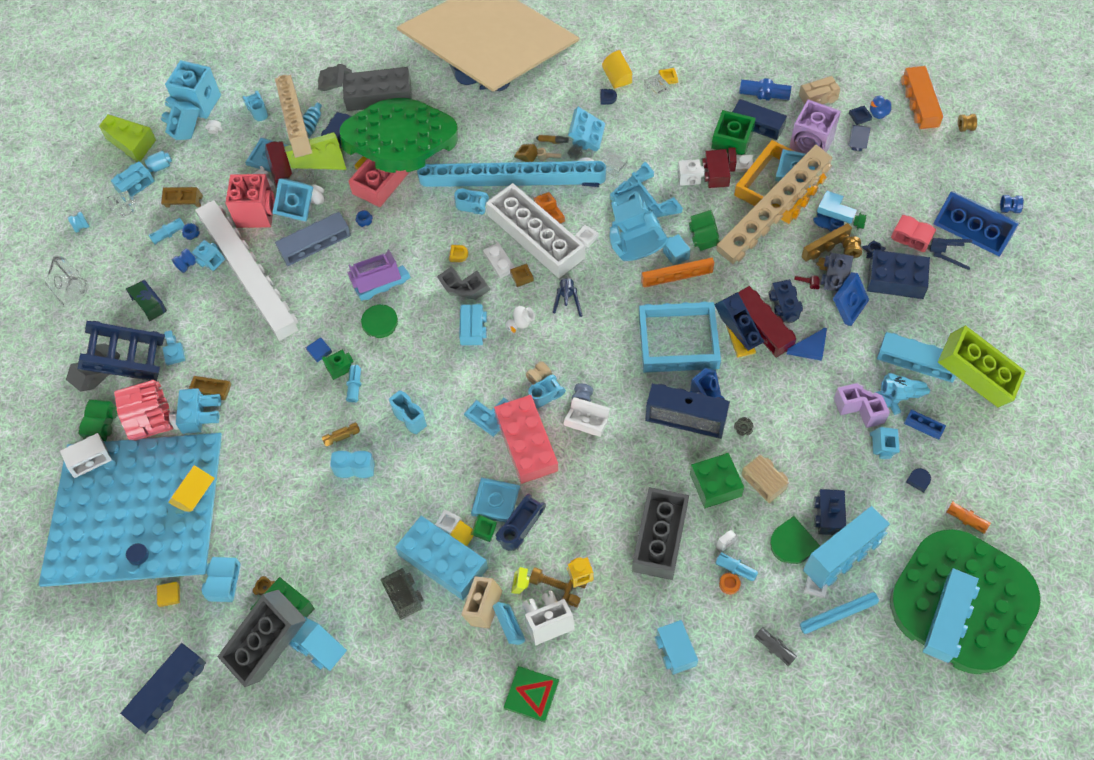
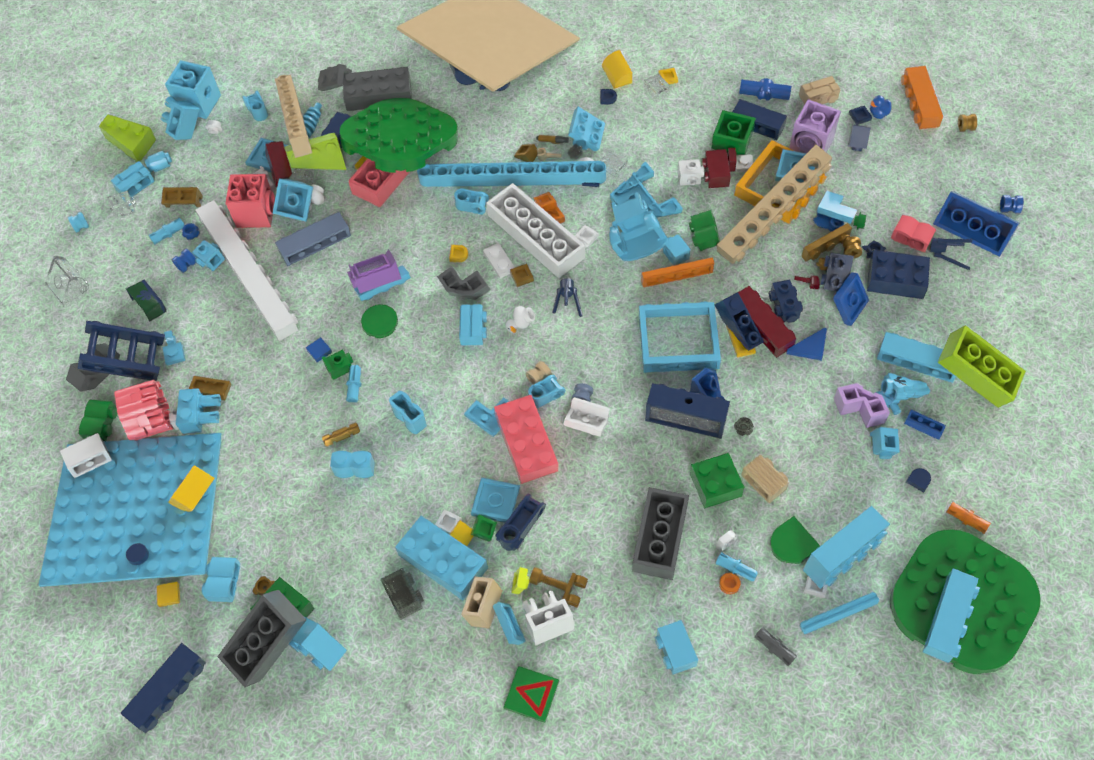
(363, 215): blue plate -> none
(580, 568): yellow brick -> none
(830, 511): dark blue brick -> none

